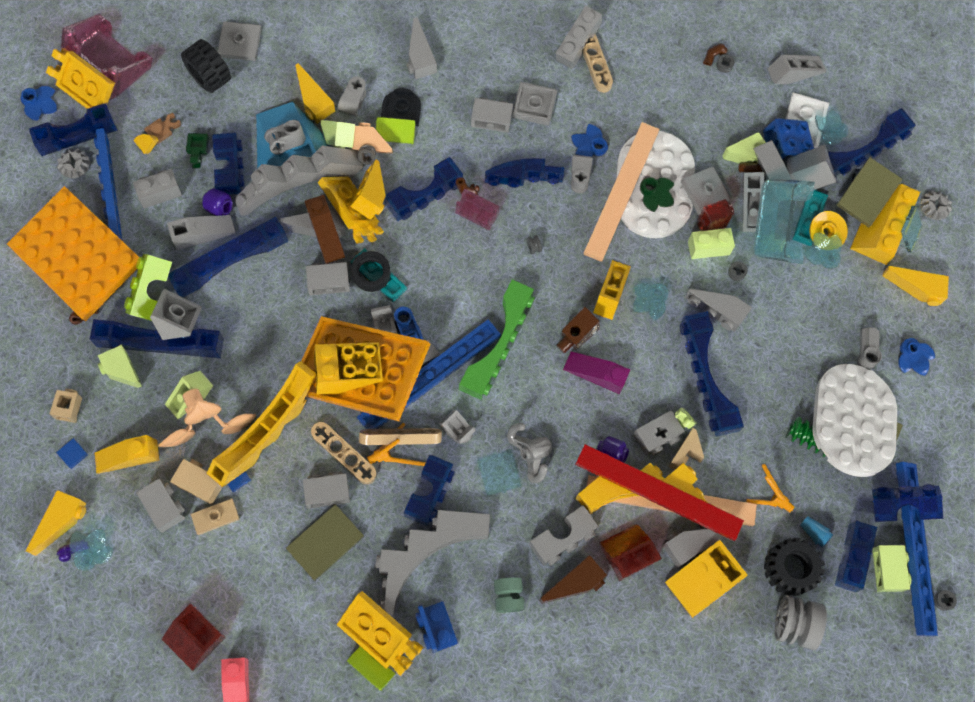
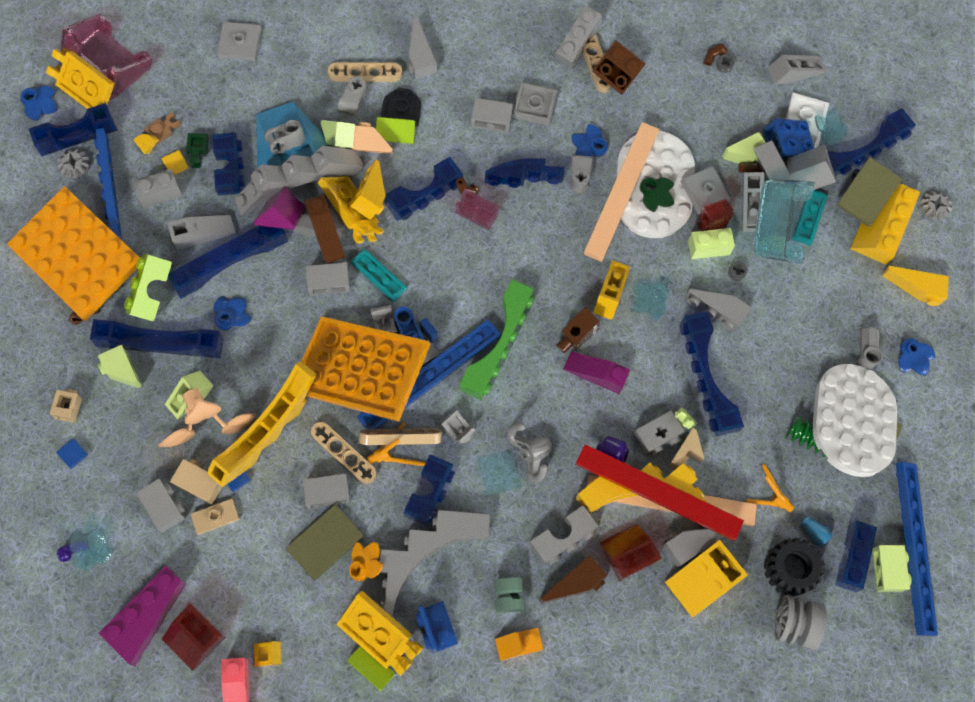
(57, 520): yellow slope -> none
(127, 454): yellow slope -> none
(139, 620): none -> magenta wedge
(174, 315): light grey slope -> none
(175, 162): none -> yellow tile
(206, 65): black tyre -> none
(217, 202): dark purple head -> none
(232, 310): none -> blue plate
(267, 654): none -> yellow slope
(281, 211): none -> magenta slope
(315, 100): yellow slope -> none
(346, 366): yellow slope -> none
(365, 69): none -> tan beam
(365, 561): none -> light orange plate
(367, 160): dark grey bush -> none
(371, 256): black tyre -> none
(428, 329): none -> blue tile
(519, 644): none -> light orange slope
(534, 244): dark grey bush -> none
(618, 67): none -> reddish brown slope
(823, 248): clear light blue plate -> none
(831, 222): yellow dish -> none
(889, 500): clear blue arch -> none
(911, 229): clear light blue piece -> none
(942, 606): dark grey bush -> none

